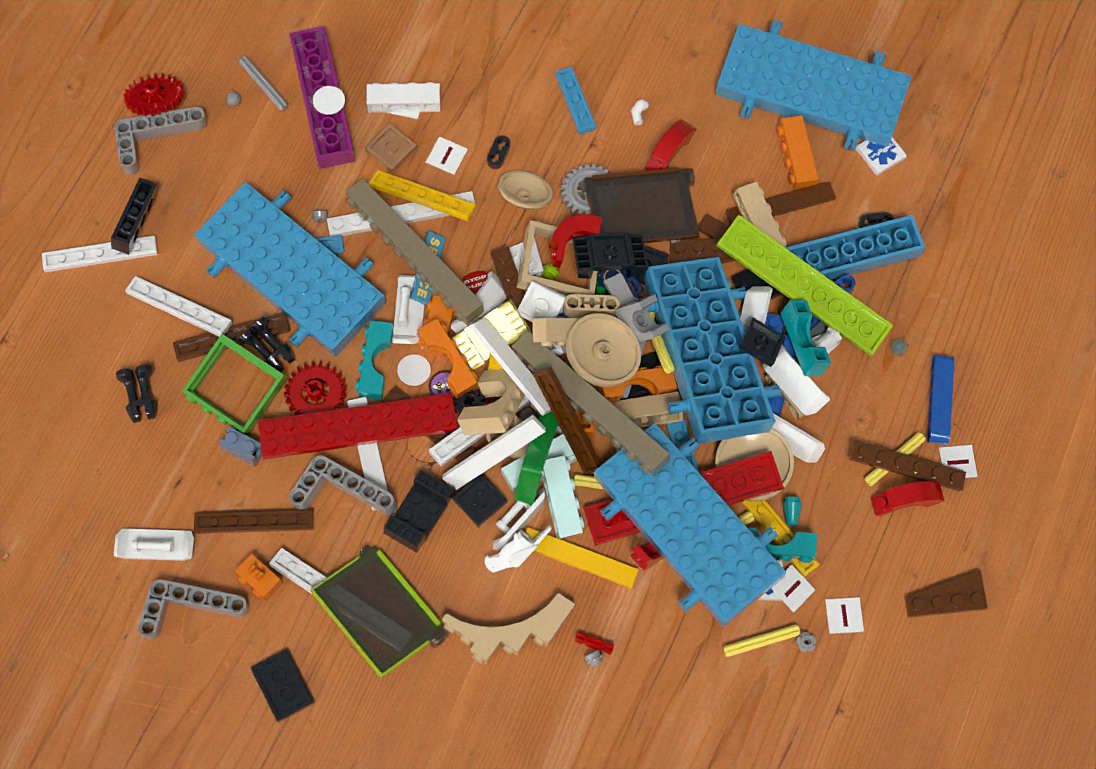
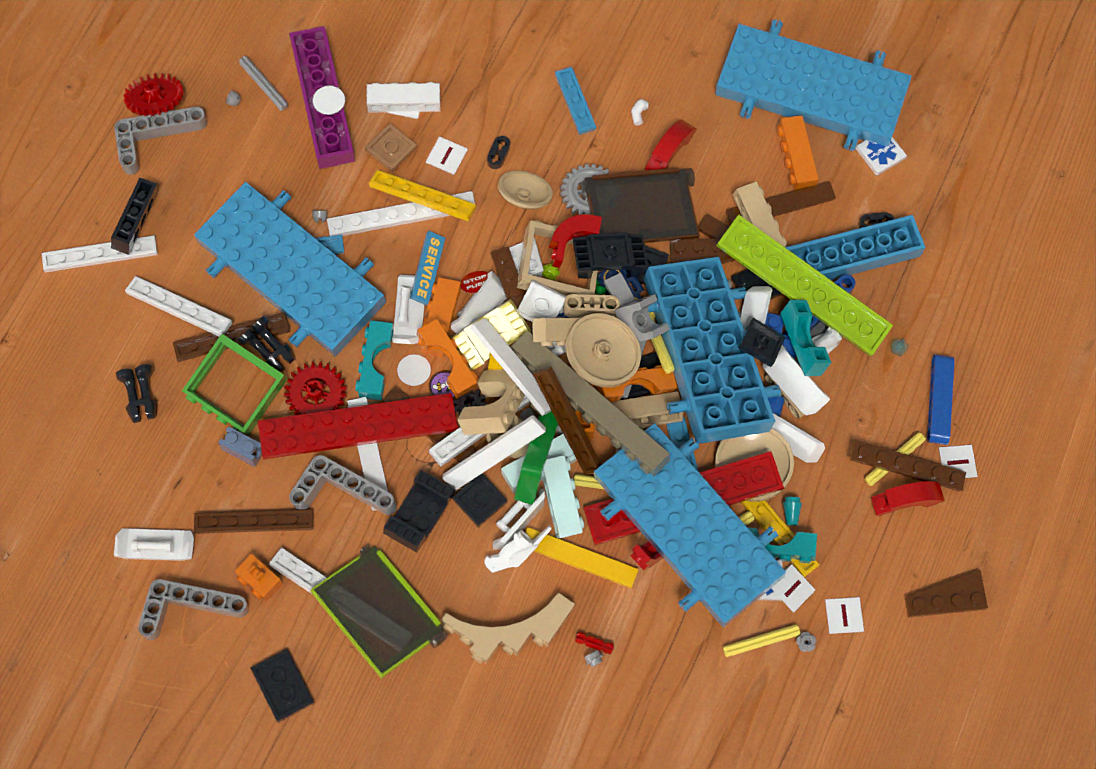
(414, 252): dark tan brick -> none

